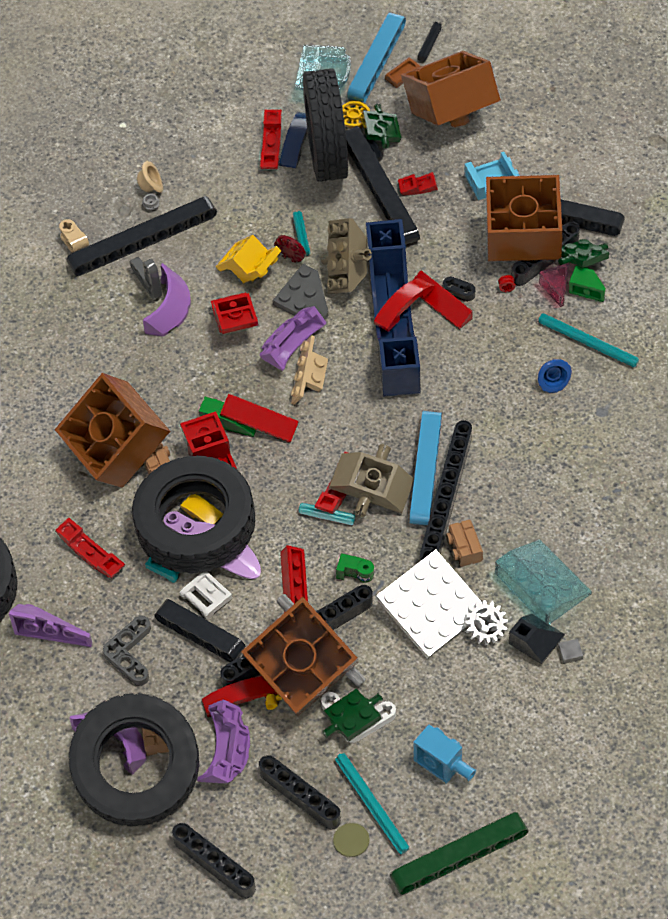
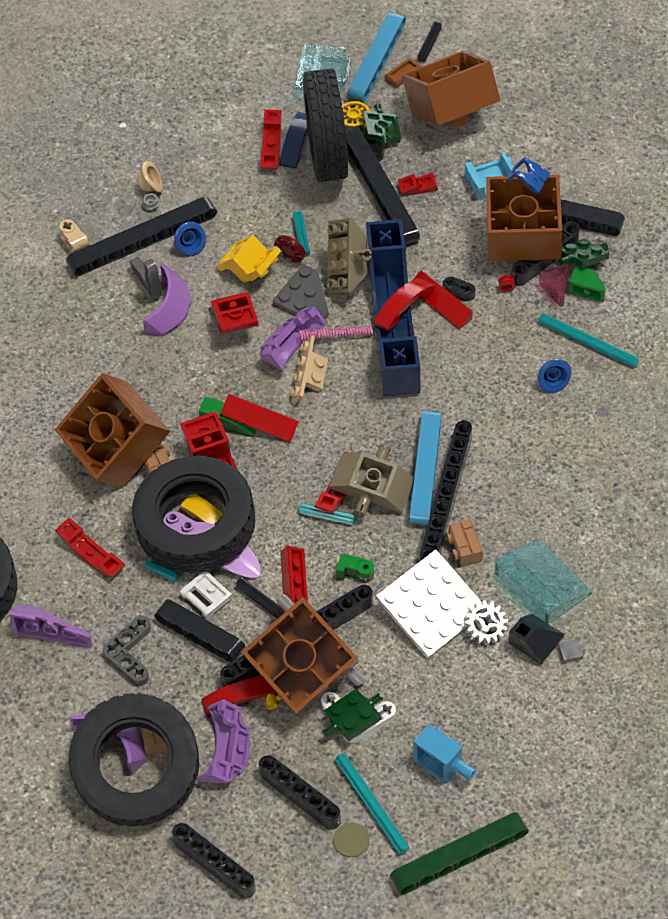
(190, 238): none -> blue hat
(259, 597): none -> black axle
(322, 332): none -> bright pink piece
(534, 178): none -> blue piece

